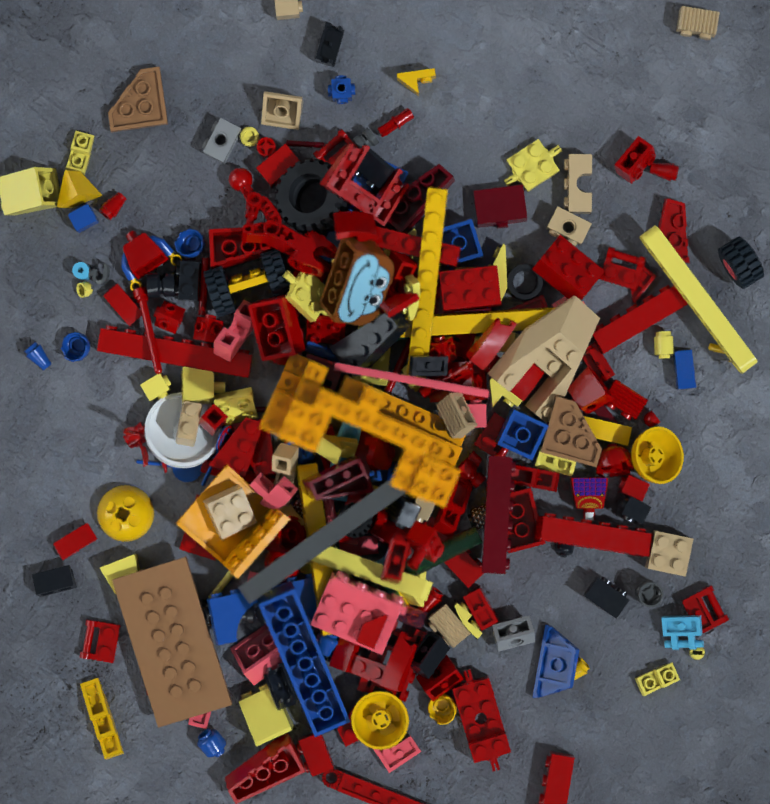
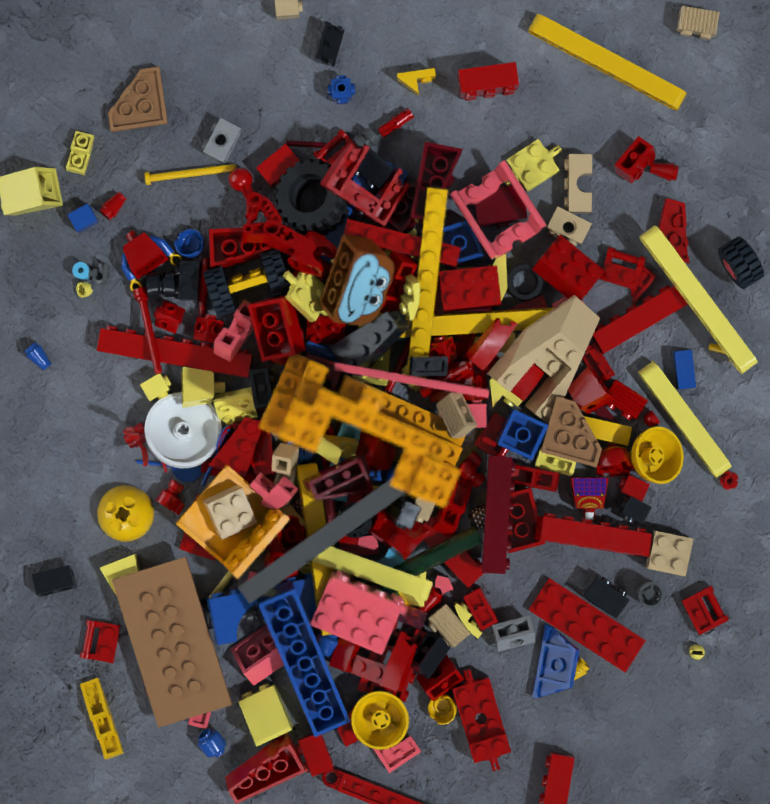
(75, 346): blue hair -> none
(75, 541): red slope -> none
(76, 190): yellow slope -> none
(123, 304): red slope -> none
(169, 498): none -> red piece
(188, 173): none -> yellow bar
(188, 423): tan brick -> none
(213, 419): red brick -> none
(249, 136): light yellow tile -> none
(261, 386): none -> black brick
(265, 144): red wheel -> none
(280, 687): black hinge -> none
(281, 110): tan slope -> none
(355, 224): red slope -> none
(371, 631): red tile -> none
(395, 561): red brick -> none
(398, 303): red tile -> none
(424, 543): red brick -> none
(435, 171): none -> dark red wedge
(443, 583): none -> coral piece
(488, 81): none -> red brick
(490, 185): none -> coral piece
(563, 549): black piece -> none
(587, 625): none -> red plate
(607, 62): none -> yellow beam
(657, 678): light yellow slope -> none
(663, 344): light yellow brick -> none
(682, 626): medium azure plate -> none
(684, 419): none -> light yellow beam
(728, 485): none -> red plate

